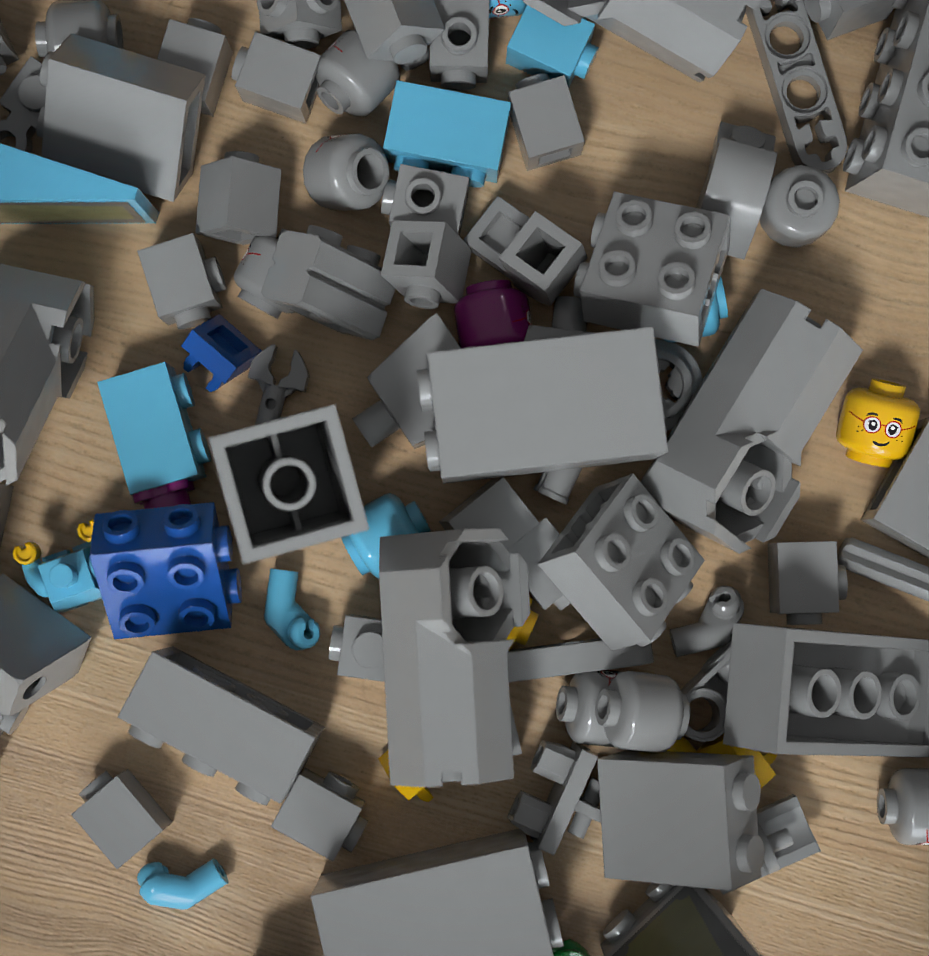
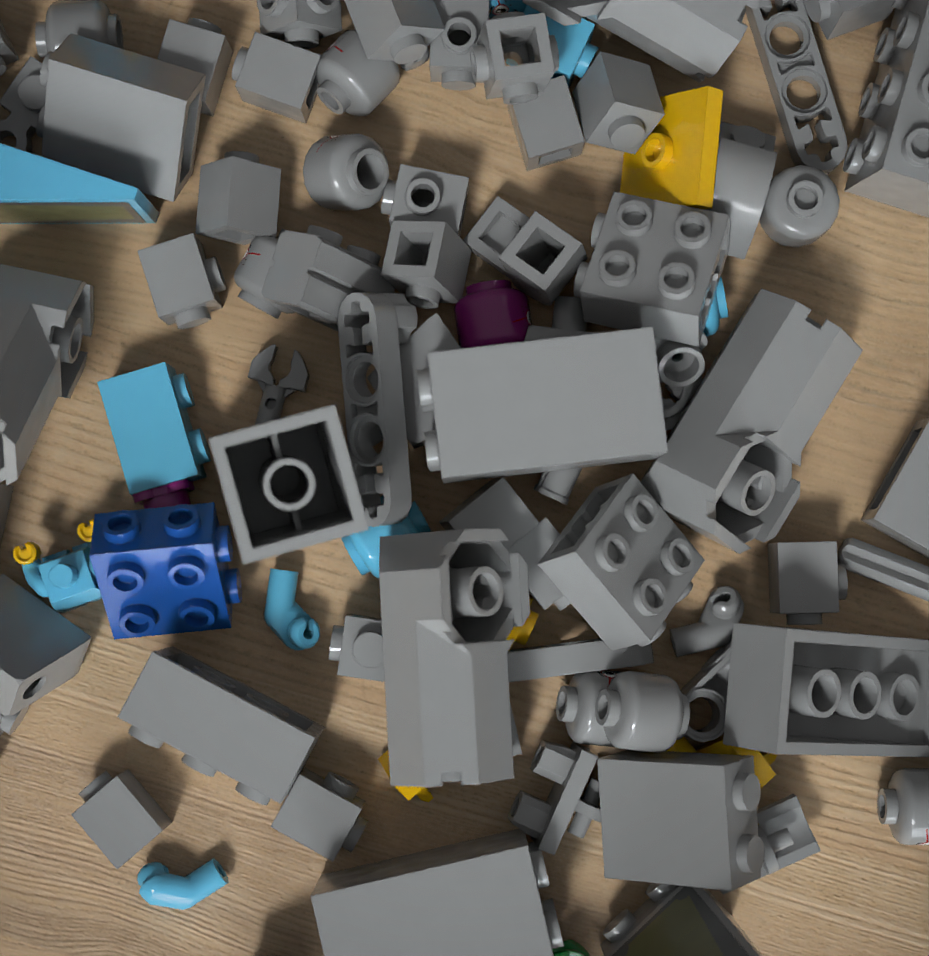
(220, 350): blue tile -> none
(385, 324): none -> light grey beam
(447, 132): medium azure brick -> none
(523, 40): none -> light grey brick
(617, 103): none -> light grey brick
(680, 153): none -> yellow plate
(682, 369): none -> light grey plate
(878, 423): yellow head -> none

